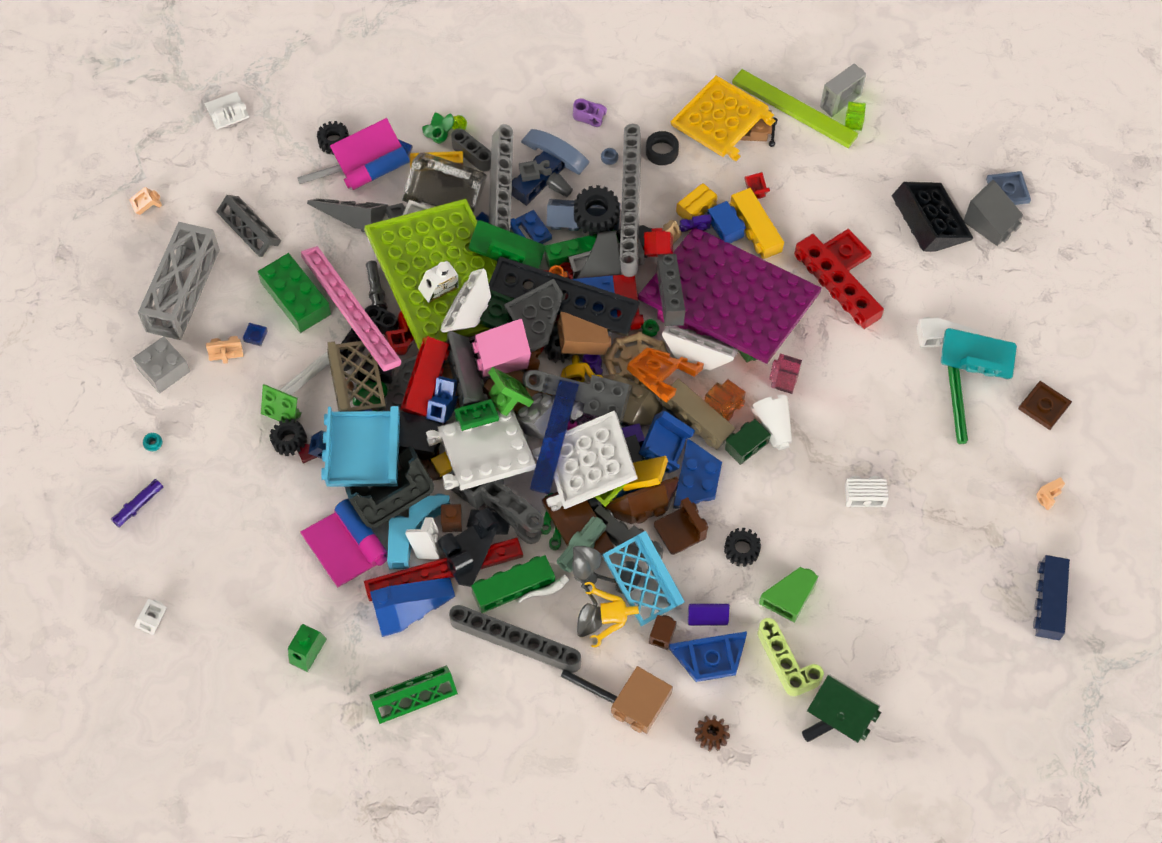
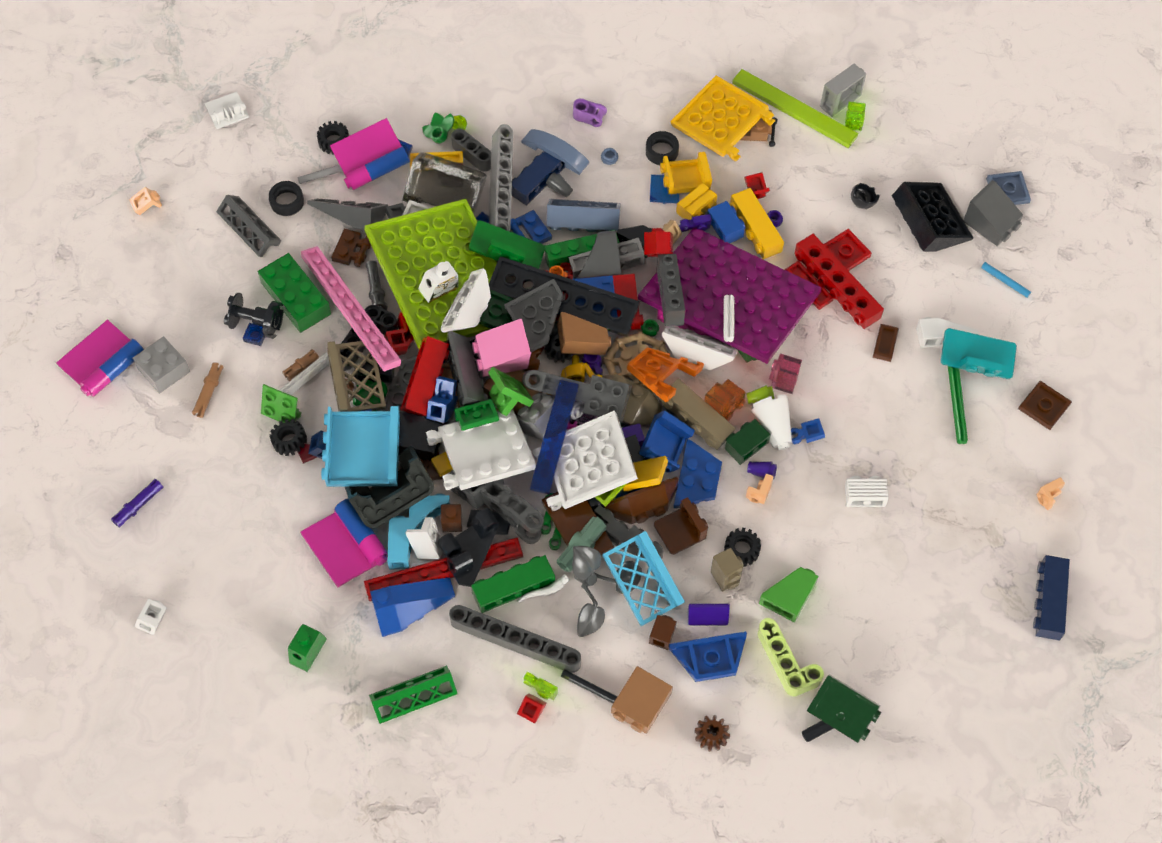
(99, 358): none -> dark pink door
(150, 437): teal plate -> none
(185, 237): light grey piece -> none
(210, 382): none -> medium nougat pin
(224, 349): light nougat hips -> none
(268, 318): none -> black piece
(285, 187): none -> black tyre
(300, 365): none -> medium nougat pin
(347, 246): none -> reddish brown plate
(531, 707): none -> red slope
(532, 170): dark grey plate -> none
(543, 688): none -> clear neon green plate
(599, 197): black tyre -> none
(611, 612): yellow piece -> none
(630, 200): light grey beam -> none
(659, 193): none -> clear blue piece
(686, 174): none -> yellow panel
(727, 569): none -> dark tan brick
(728, 318): none -> white axle
(759, 394): none -> lime cone
(760, 494): none -> light nougat bracket
(762, 468): none -> dark purple cone
(774, 214): none -> dark purple plate
(810, 431): none -> blue plate
(824, 297): none -> red tile
(864, 196): none -> black hair
(885, 342): none -> reddish brown tile
(1005, 279): none -> dark azure bar

